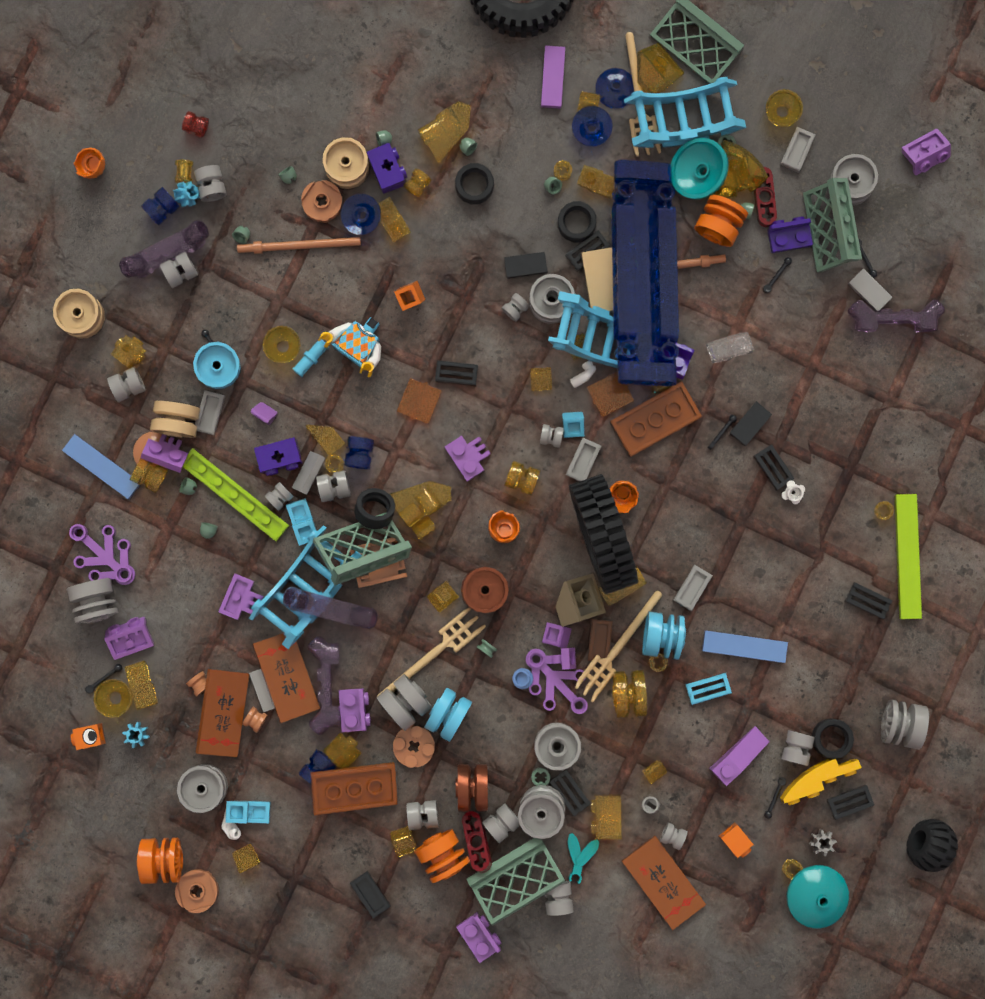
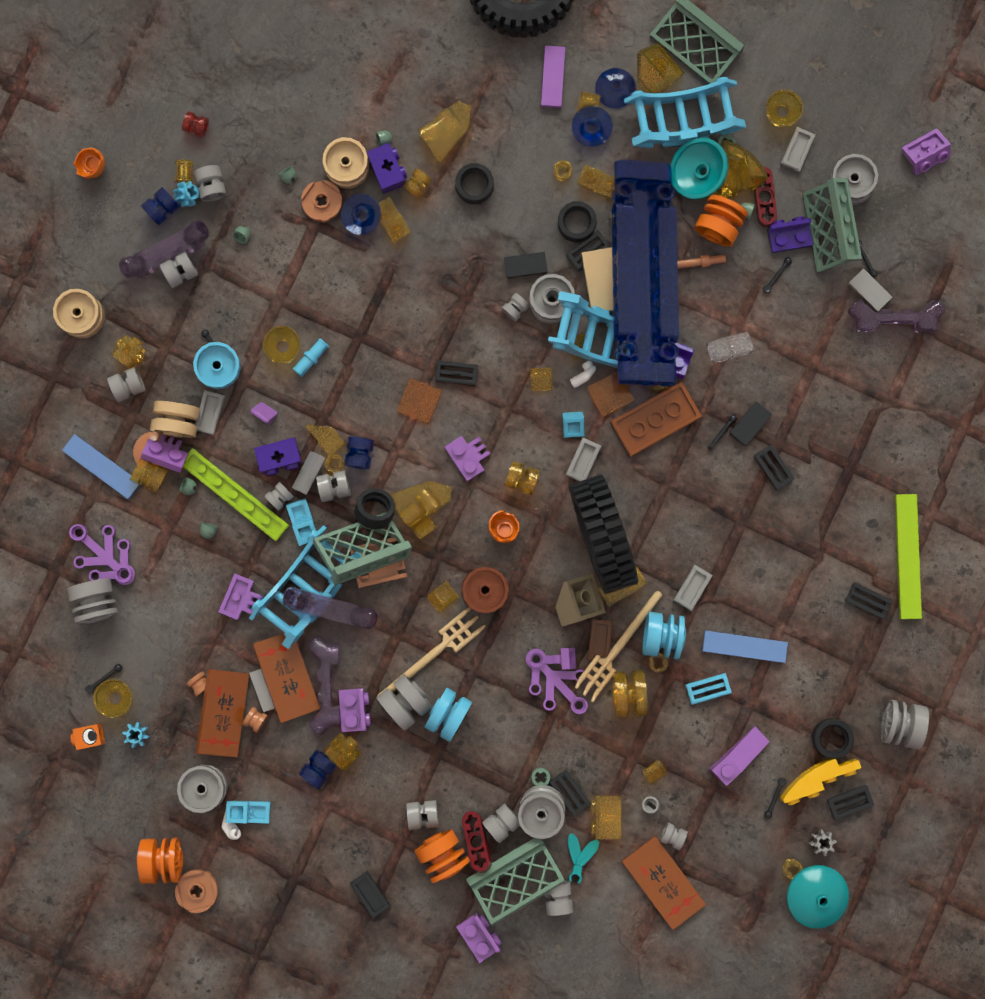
(128, 637): medium lavender bracket -> none
(141, 685): clear yellow slope -> none
(245, 858): clear yellow slope -> none
(258, 247): nougat bar -> none
(353, 788): dark orange tile -> none
(356, 343): torso -> none
(403, 841): clear yellow slope -> none
(409, 295): orange brick -> none
(412, 758): nougat plate -> none
(467, 146): sand green hinge -> none
(472, 787): copper wheel -> none
(487, 648): sand green bush -> none
(522, 678): medium blue plate -> none
(547, 434): light grey wheel -> none
(555, 182): sand green hinge -> none
(556, 635): medium lavender slope -> none
(563, 757): light grey wheel -> none
(624, 495): orange hair -> none
(633, 65): tan piece -> none
(736, 841): orange brick -> none
(797, 496): white plate -> none
(798, 748): light grey wheel -> none
(889, 507): clear yellow bush -> none
(932, 845): black wheel -> none

